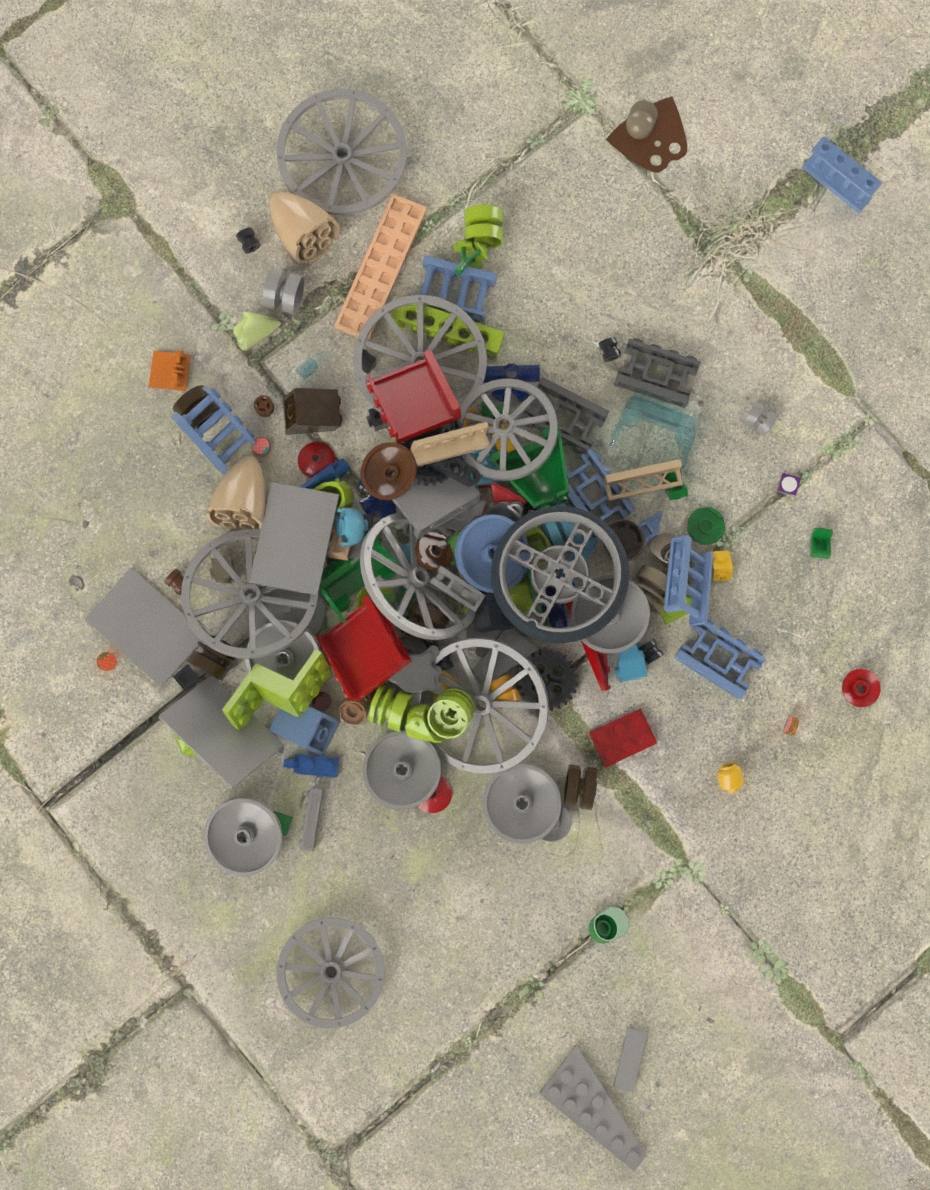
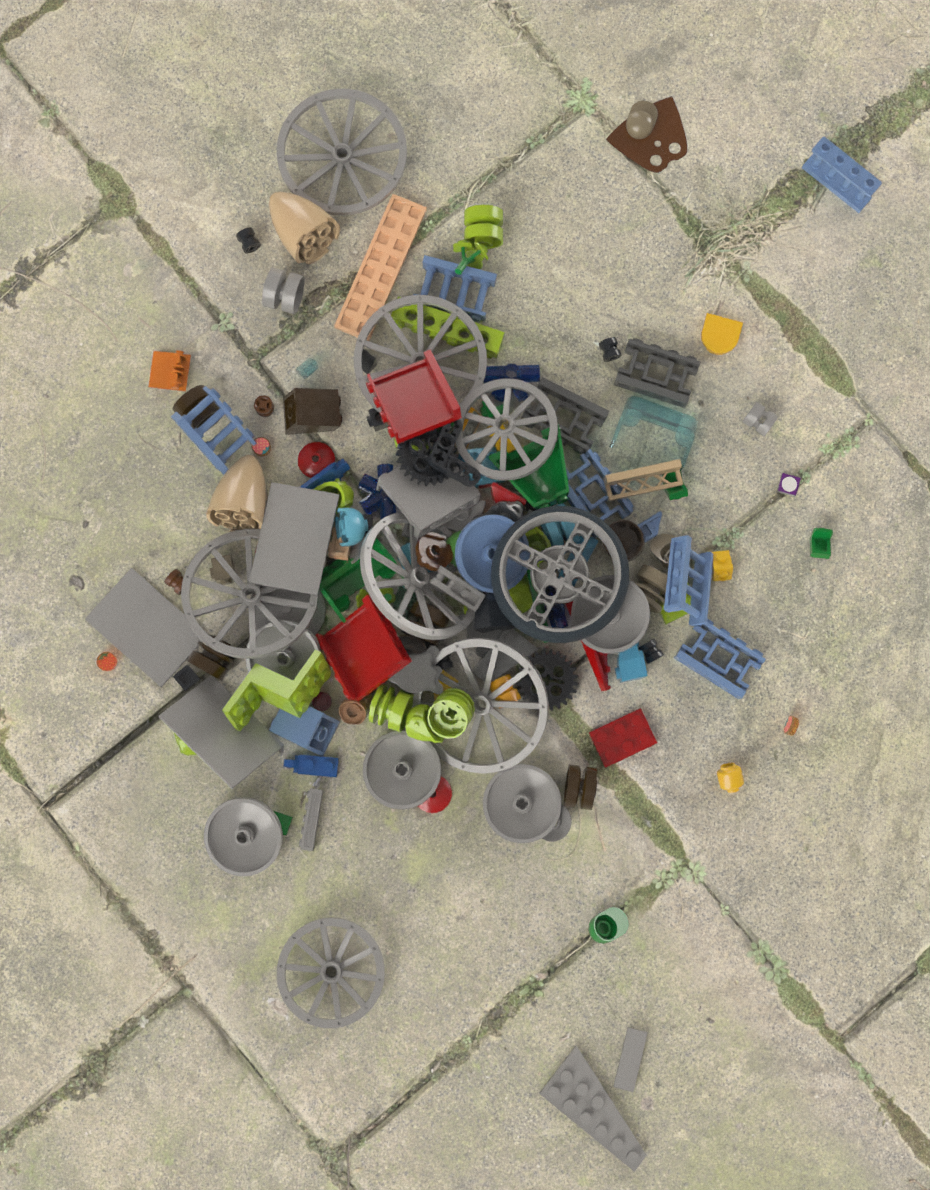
(254, 328): yellowish green hat -> none
(380, 465): reddish brown dish -> none
(450, 444): tan fence -> none
(706, 525): green tile -> none
(720, 334): none -> yellow tile
(870, 688): red dish -> none

